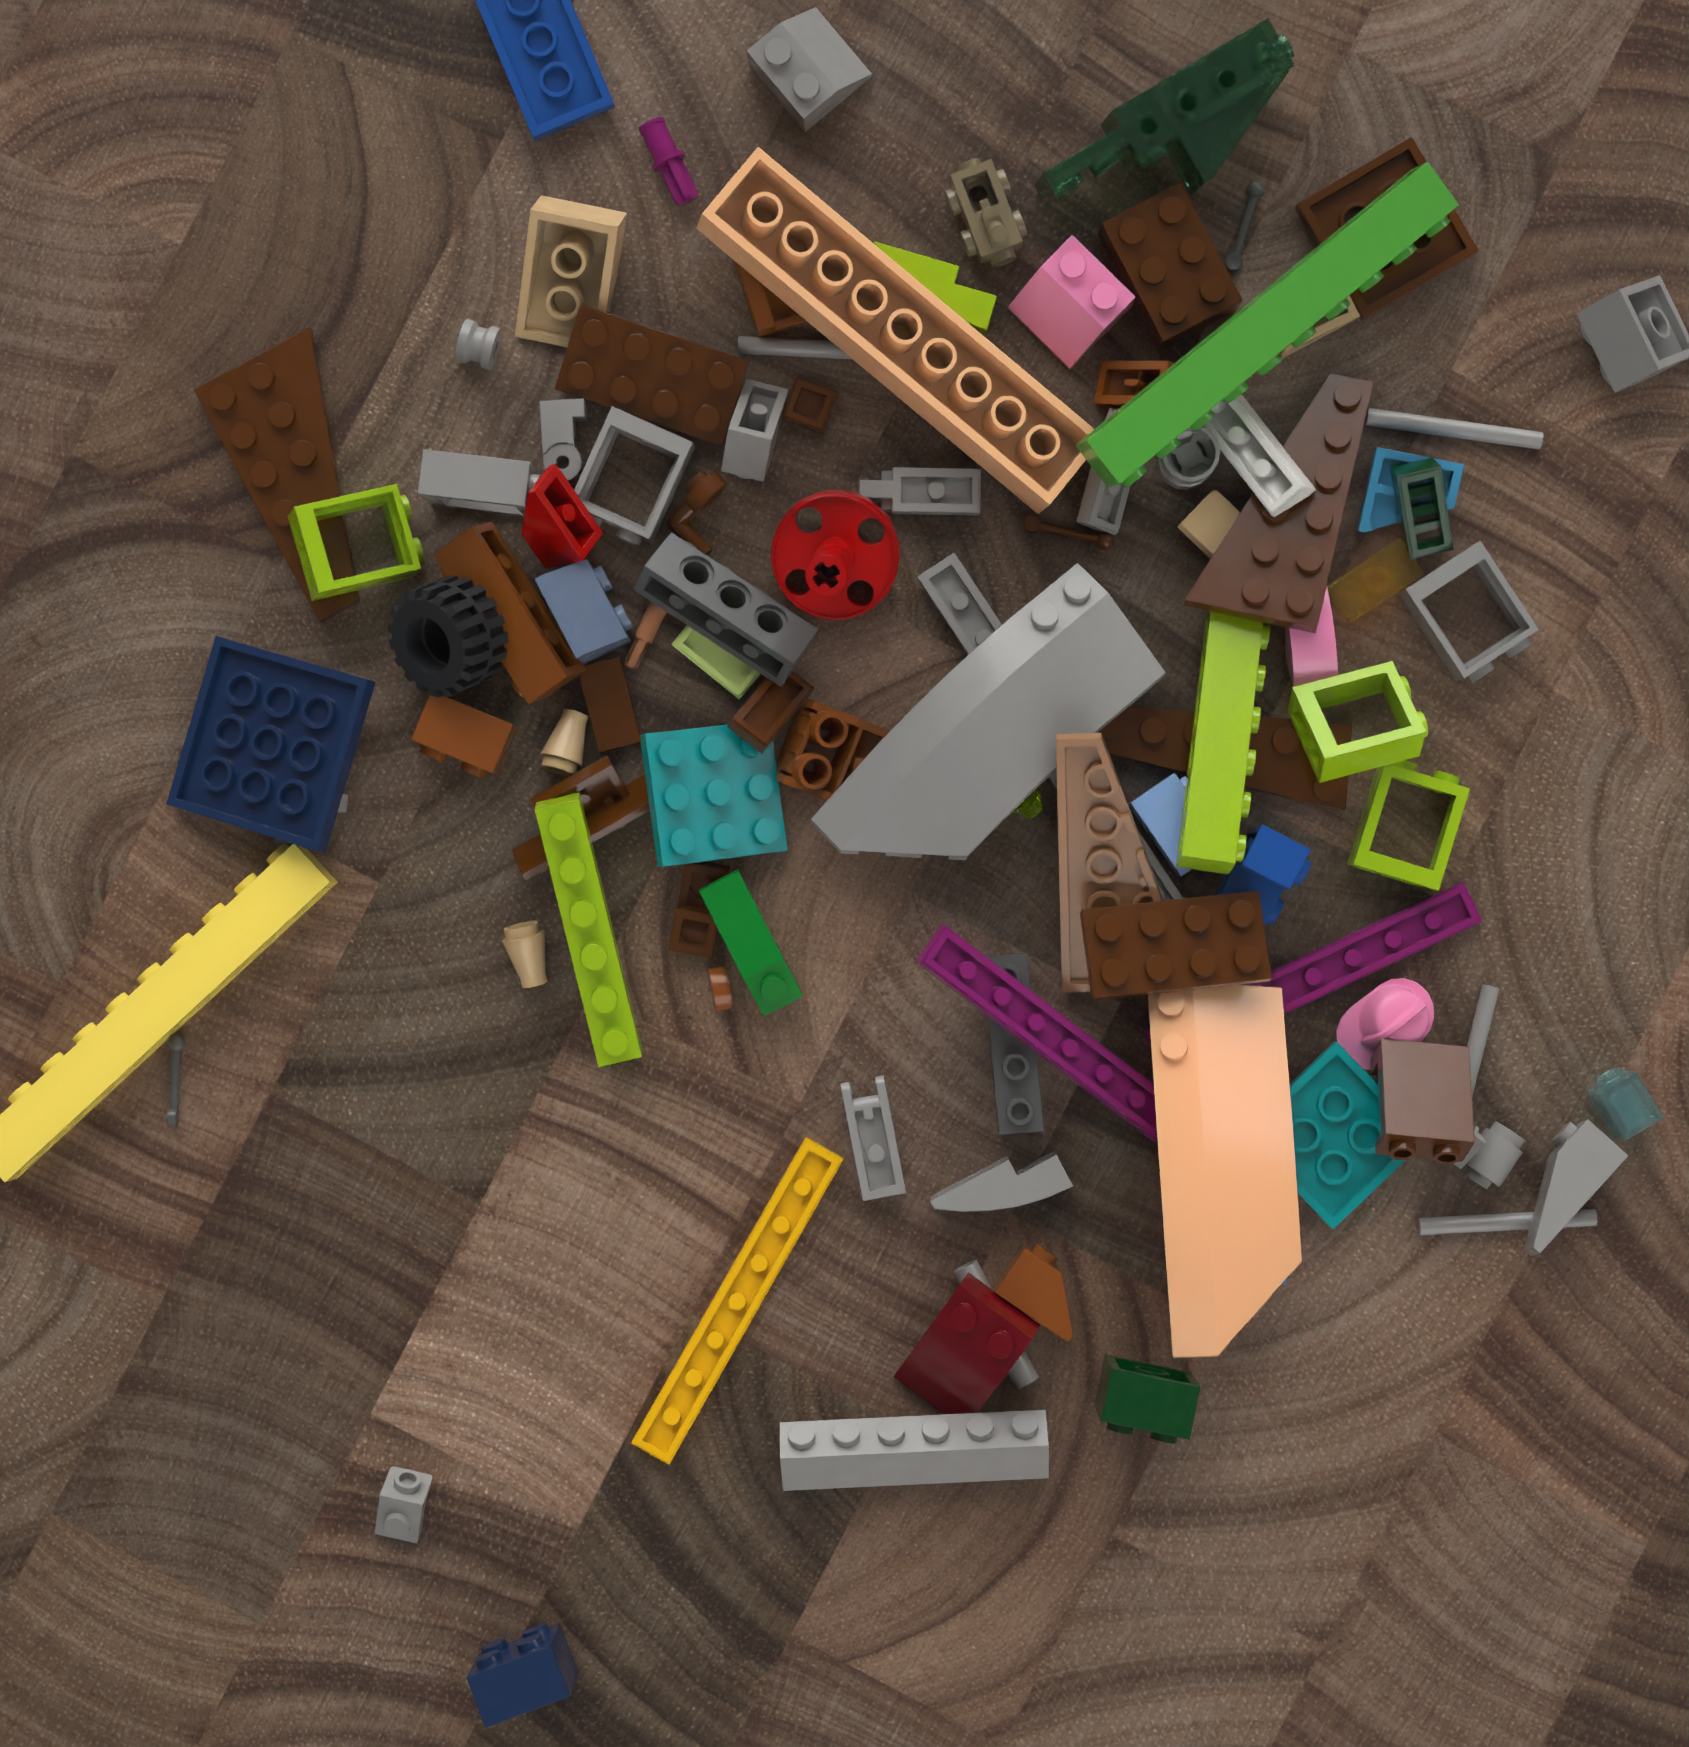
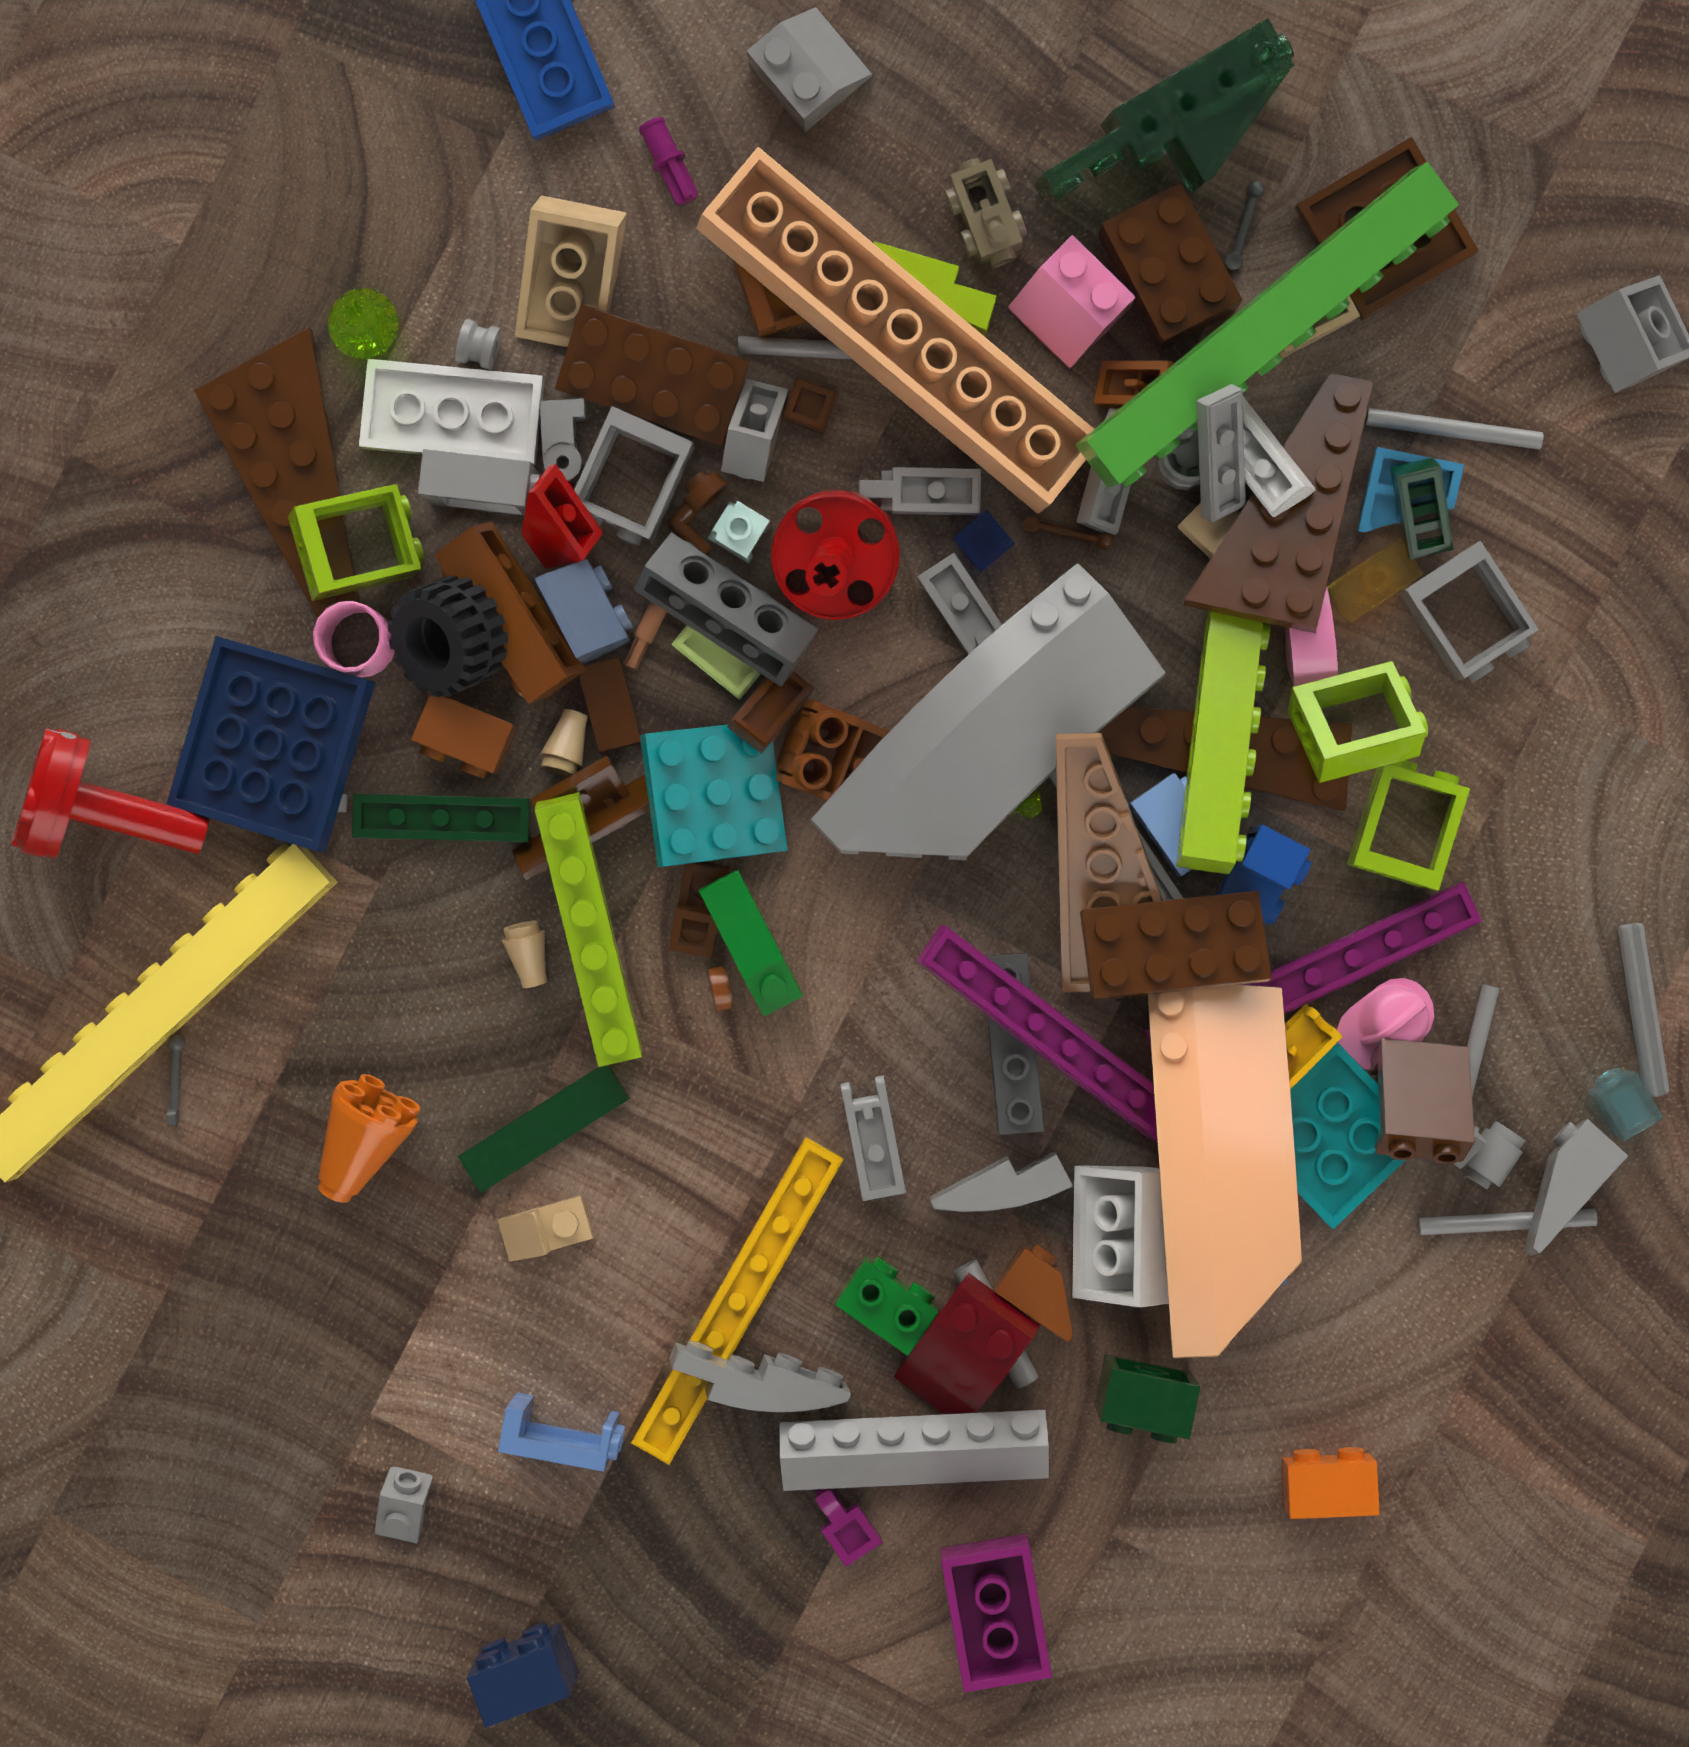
(59, 795): none -> red piece
(325, 628): none -> bright pink piece
(362, 1134): none -> orange cone
(363, 323): none -> clear neon green gear
(441, 818): none -> dark green plate
(450, 410): none -> white plate
(543, 1127): none -> dark green tile
(545, 1228): none -> tan slope
(557, 1443): none -> medium blue panel
(739, 530): none -> light aqua window
(774, 1387): none -> light grey slope
(849, 1529): none -> magenta plate
(887, 1304): none -> green brick
(983, 541): none -> clear blue plate
(995, 1612): none -> magenta brick
(1119, 1236): none -> white slope
(1221, 452): none -> light grey tile
(1307, 1041): none -> yellow hinge
(1330, 1484): none -> orange brick
(1643, 1008): none -> light grey axle

